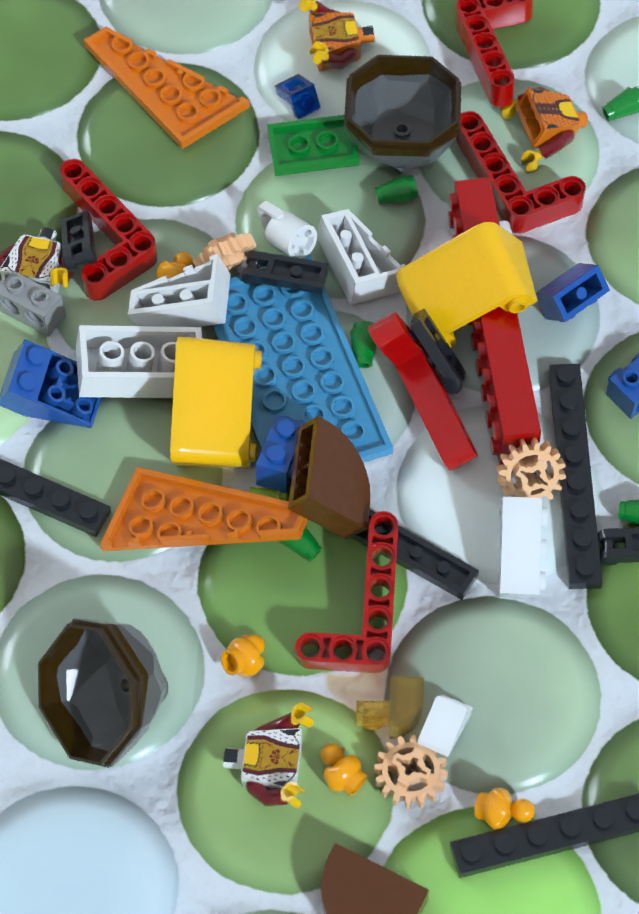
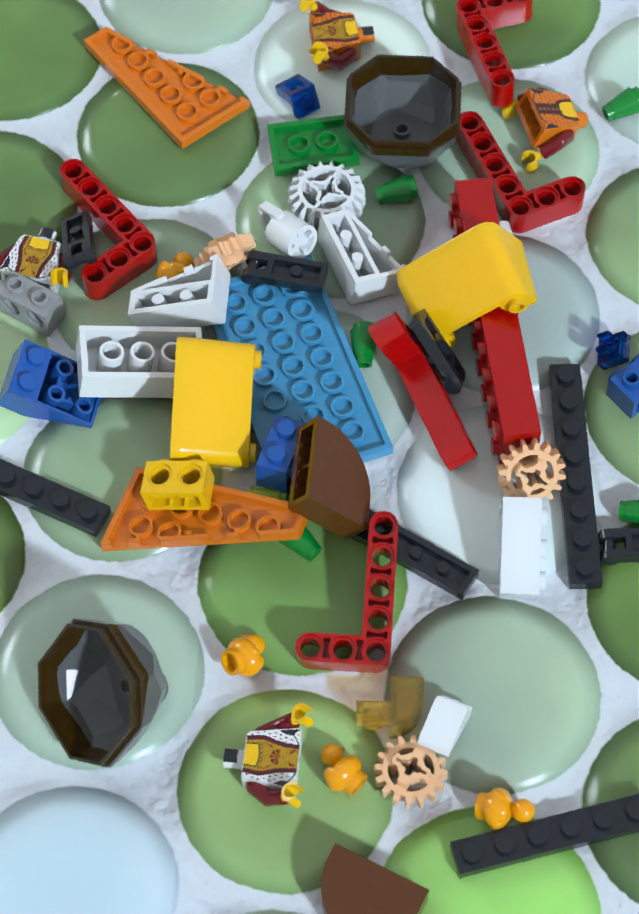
(177, 490): none -> yellow brick
(322, 188): none -> white gear
(572, 292): blue brick -> none
(613, 349): none -> clear blue tile

